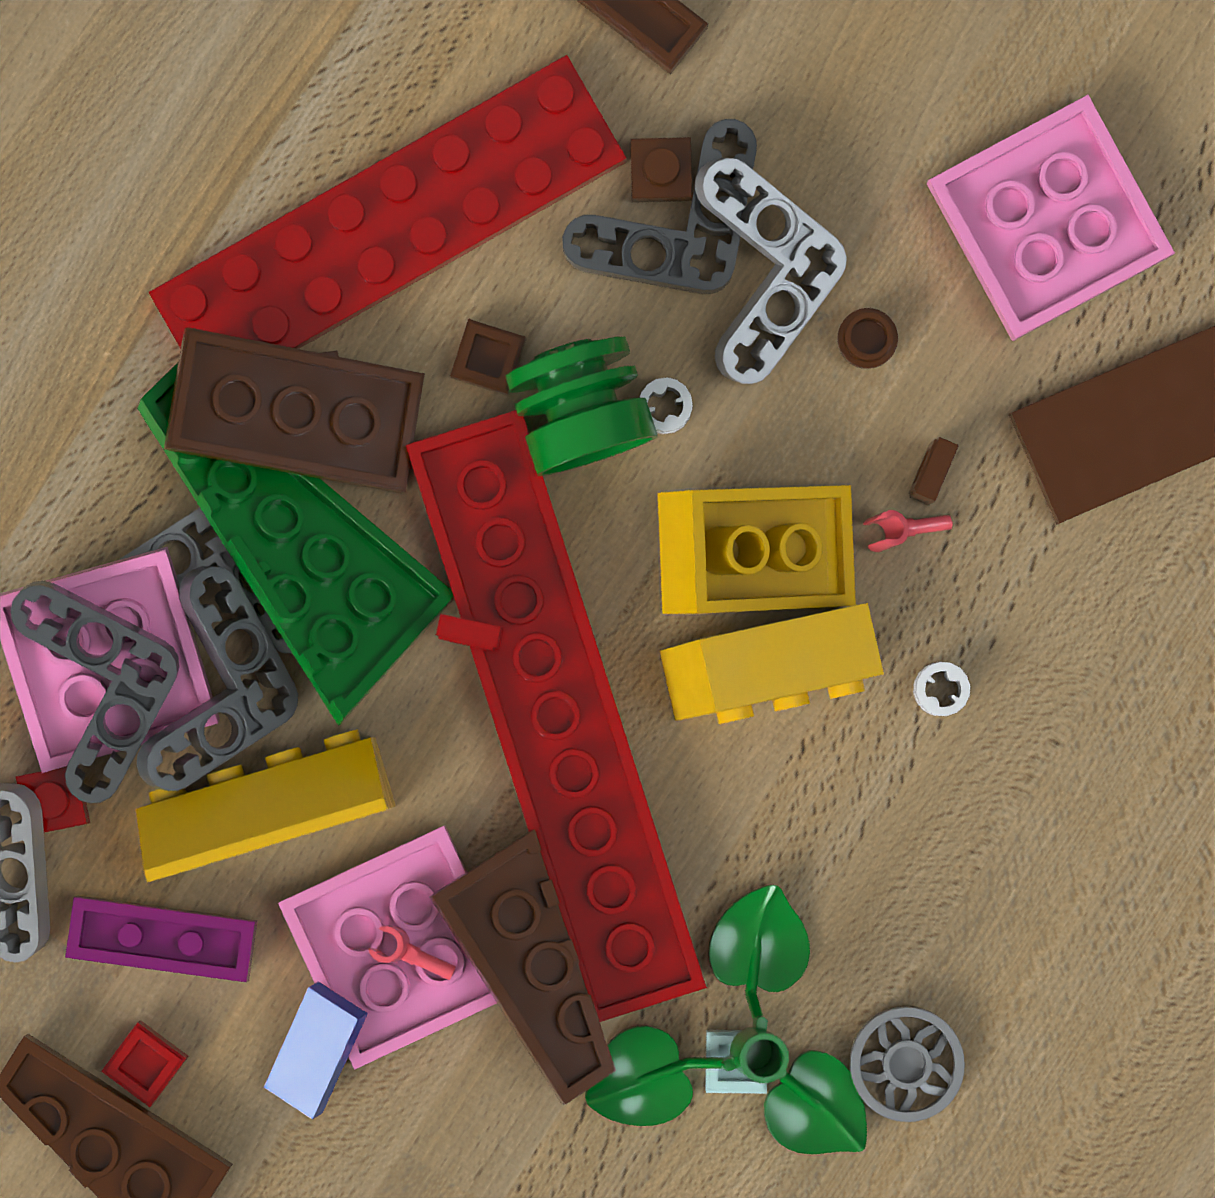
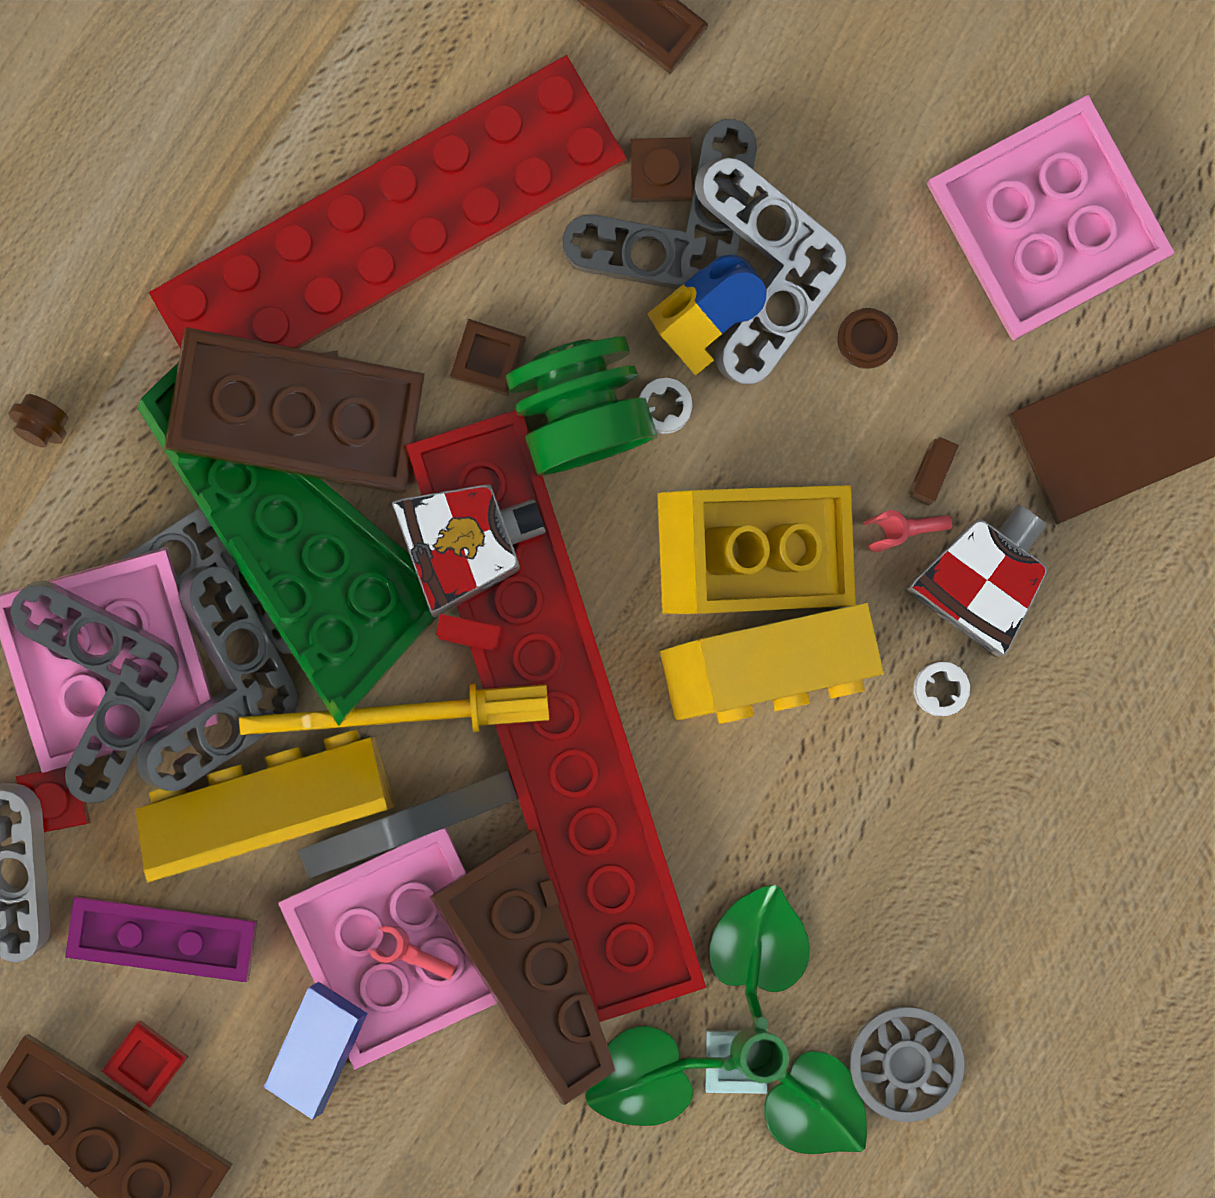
(38, 421): none -> reddish brown plate
(408, 824): none -> dark grey beam
(463, 541): none -> torso
(484, 707): none -> yellow piece
(707, 307): none -> leg
(985, 580): none -> torso

